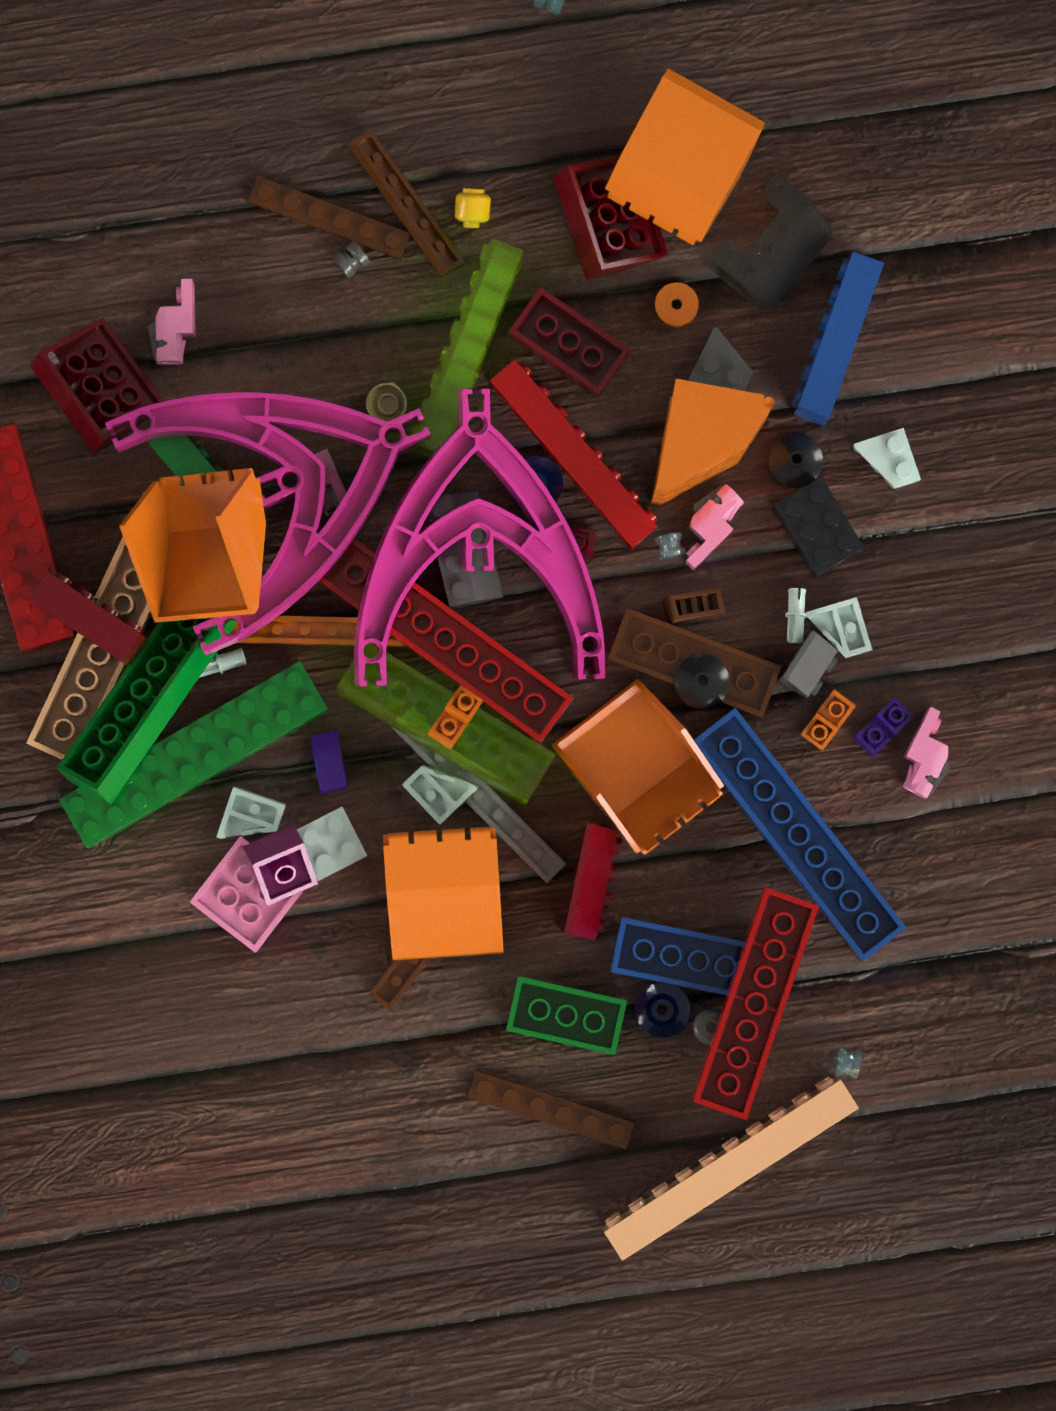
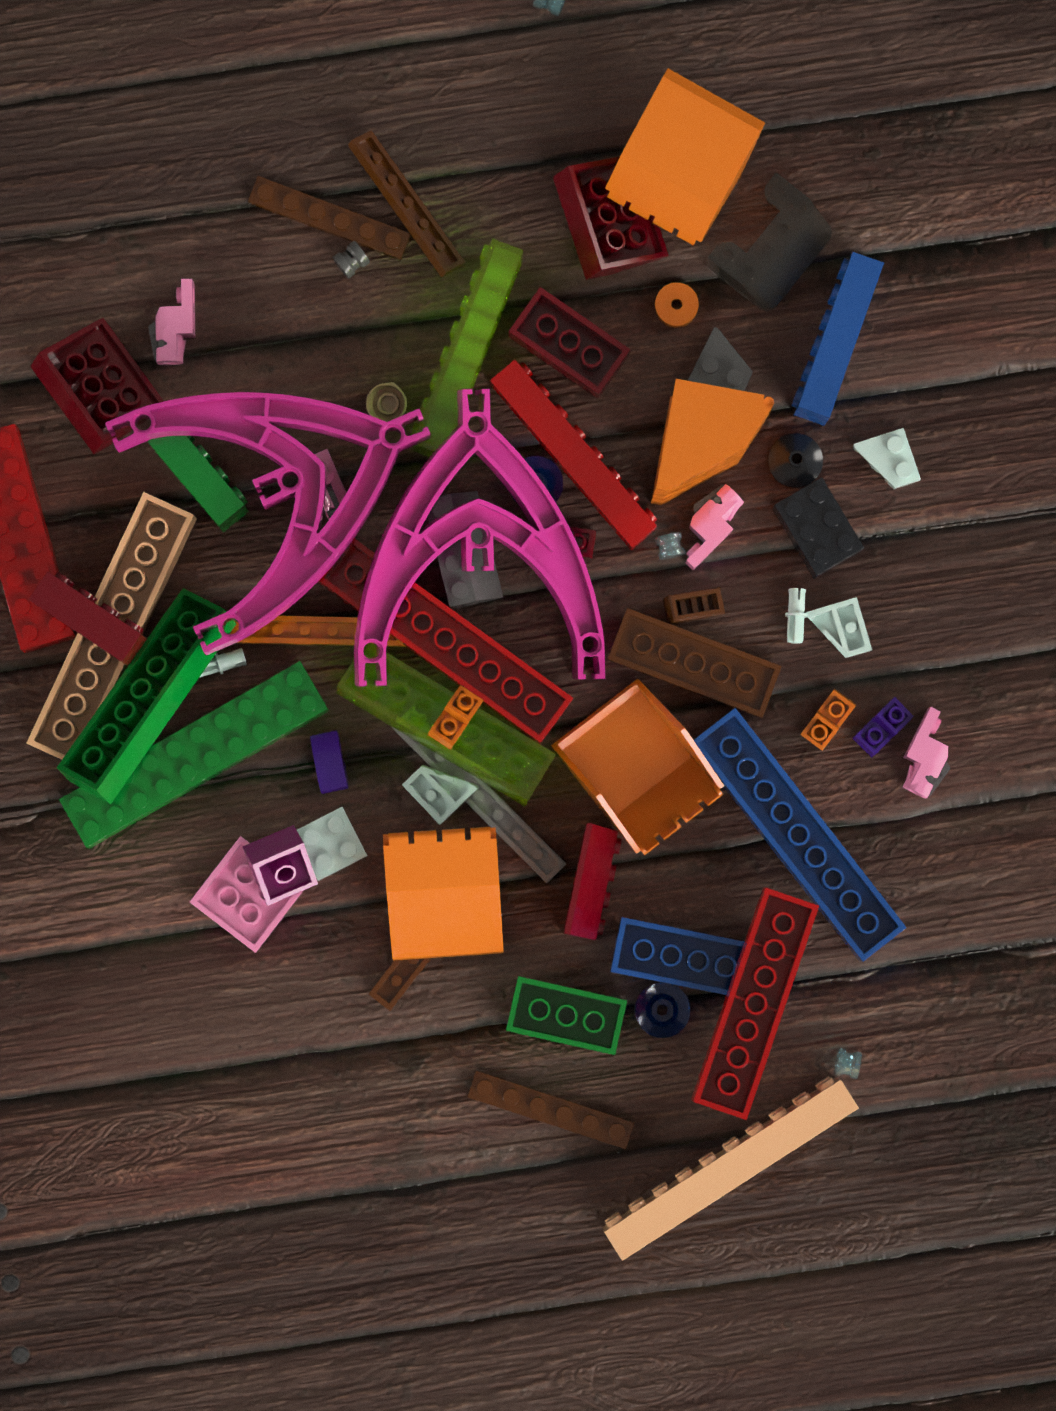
(199, 545): orange windscreen -> none
(250, 814): light aqua wing -> none
(472, 207): yellow head -> none
(695, 694): black dish -> none
(705, 1024): dark grey head -> none
(808, 665): dark grey slope -> none

